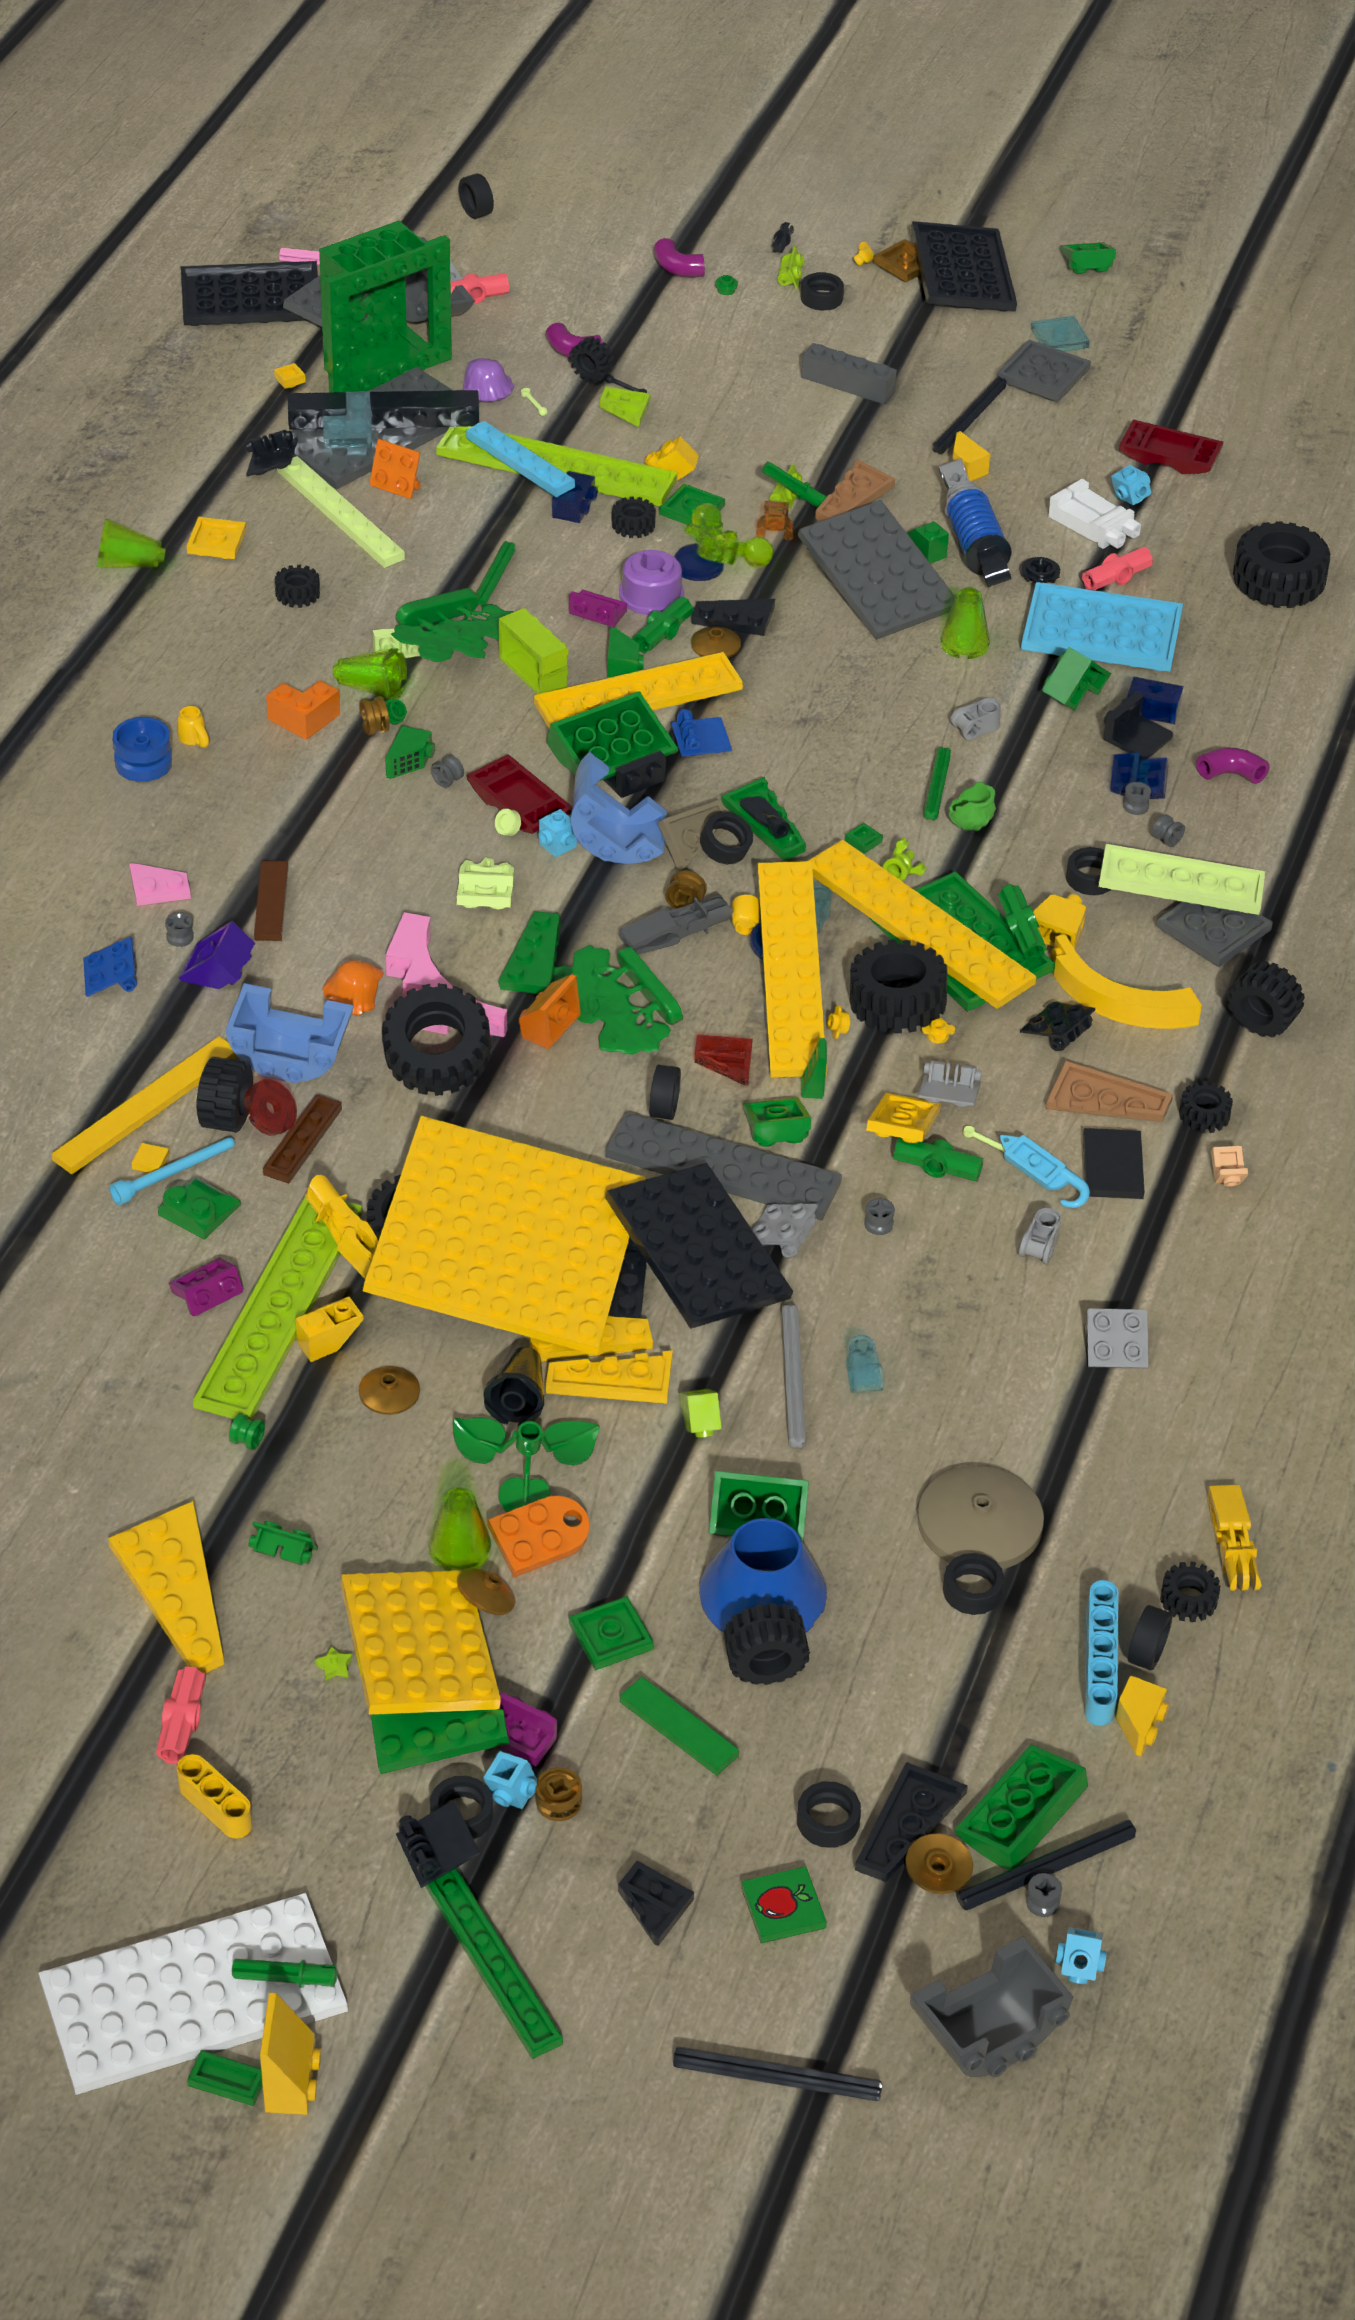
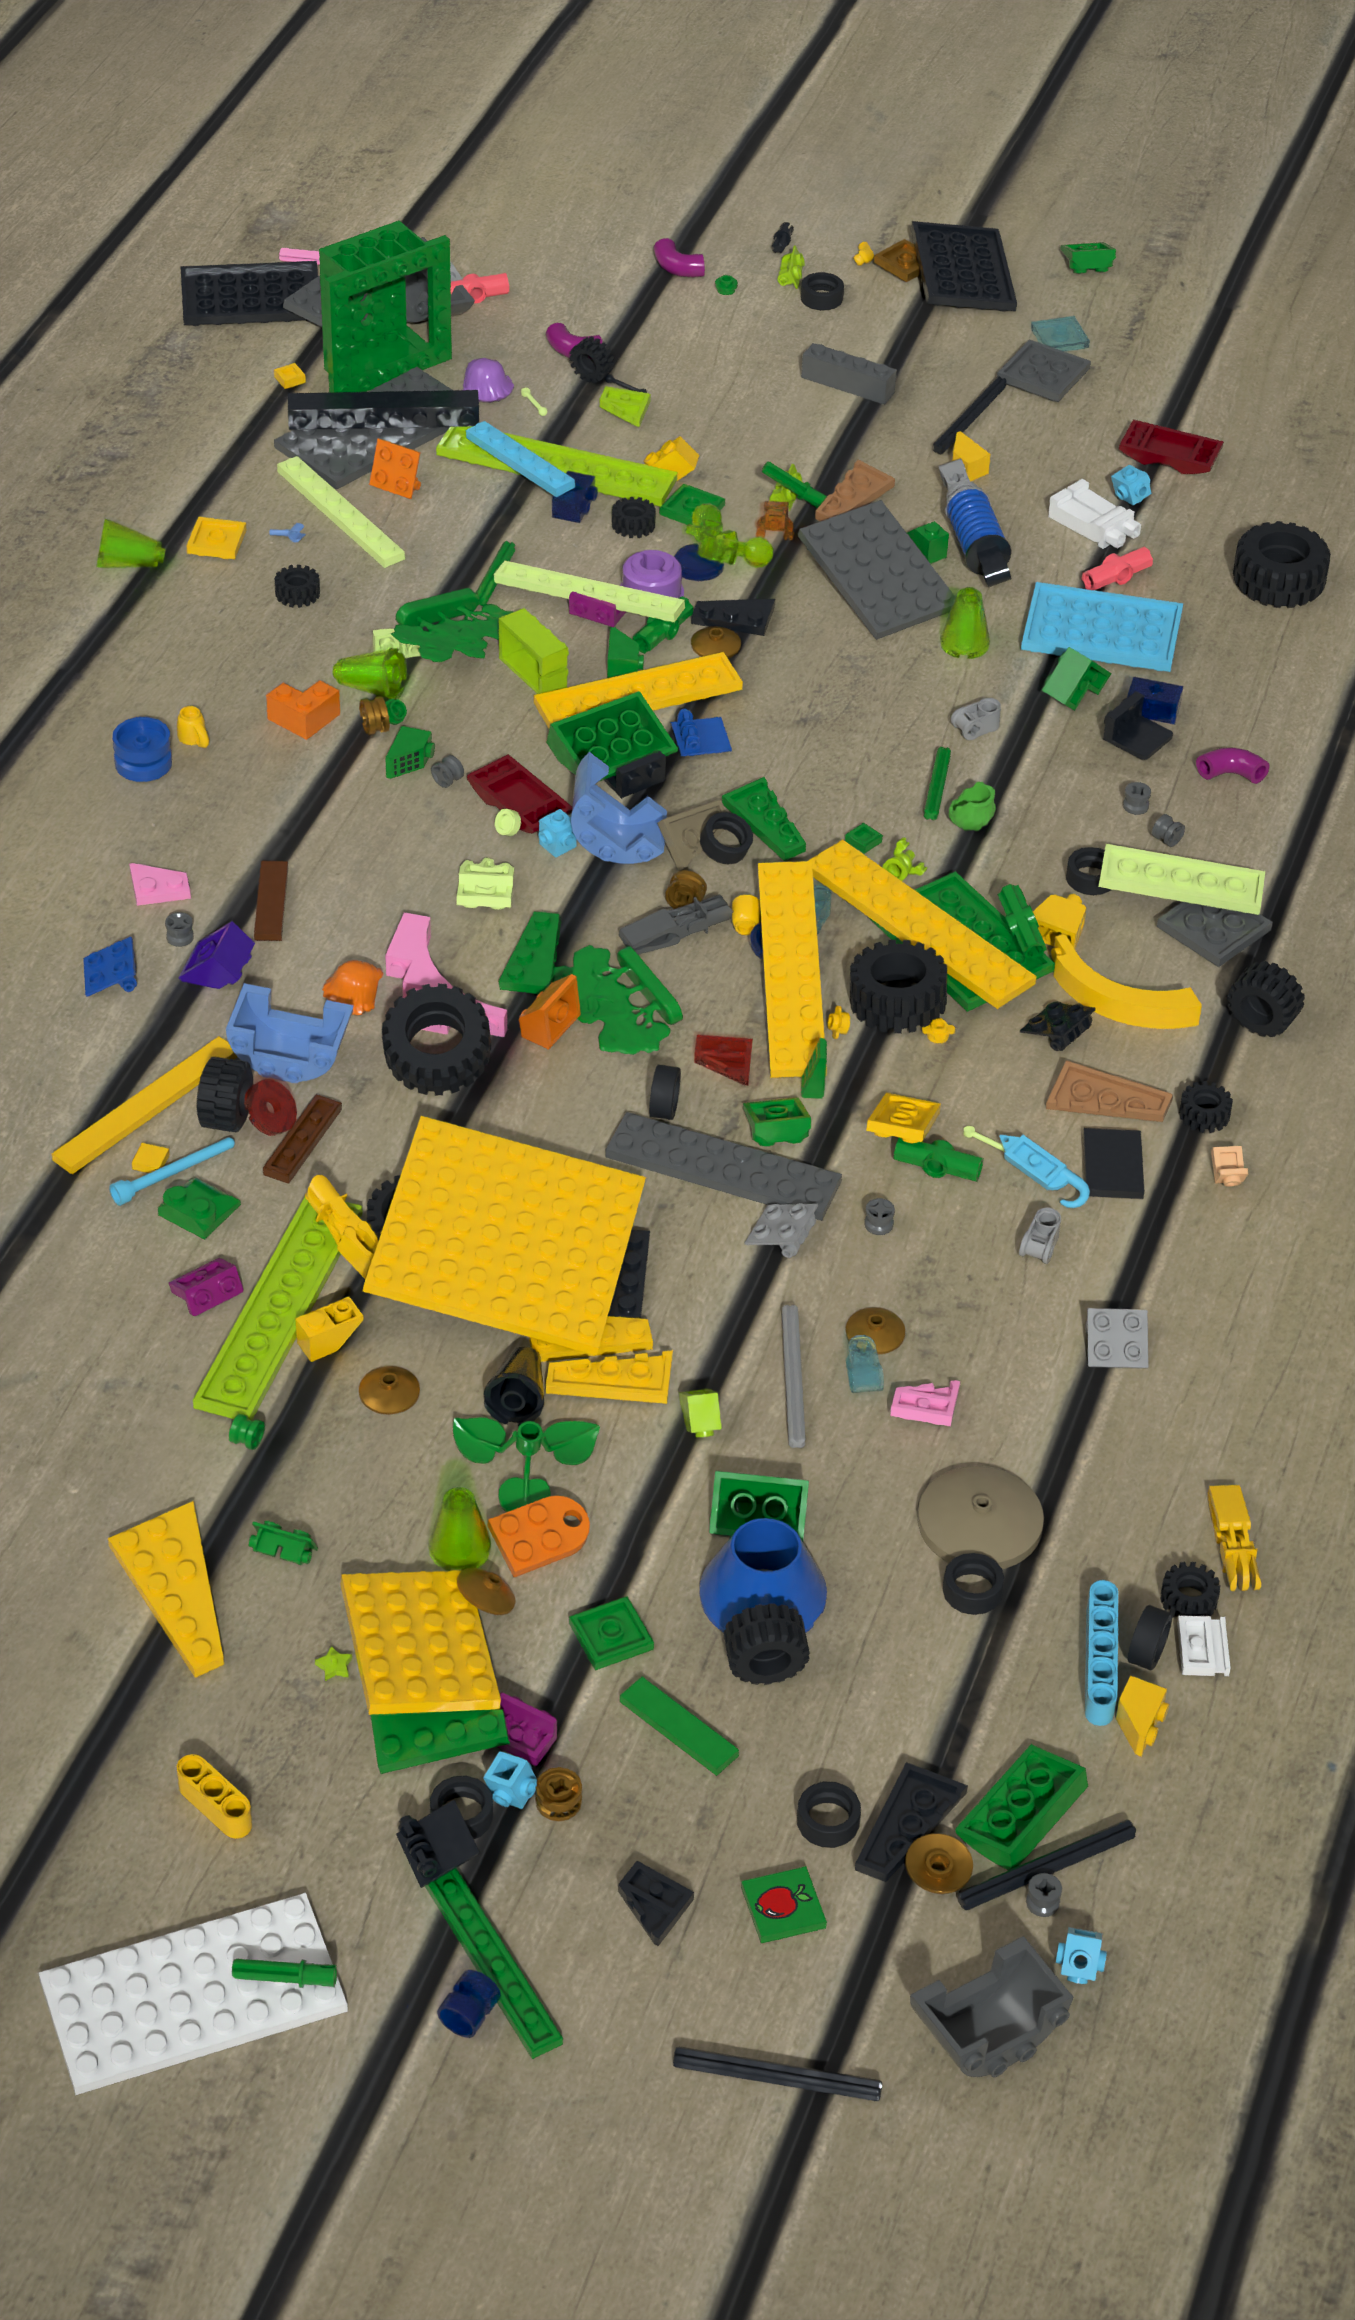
(181, 1715): coral piece -> none
(226, 2078): green tile -> none
(271, 452): black hinge -> none
(288, 2060): yellow slope -> none
(293, 533): none -> medium blue hand
(353, 428): clear light blue brick -> none
(467, 2005): none -> clear blue wheel
(476, 195): black tyre -> none
(563, 584): none -> yellowish green plate
(698, 1245): black plate -> none
(766, 815): black piece -> none
(878, 1324): none -> pearl gold dish
(926, 1403): none -> bright pink wing
(958, 1090): light grey hinge -> none
(1034, 567): black gear -> none
(1130, 768): clear blue slope -> none
(1203, 1645): none -> white plate

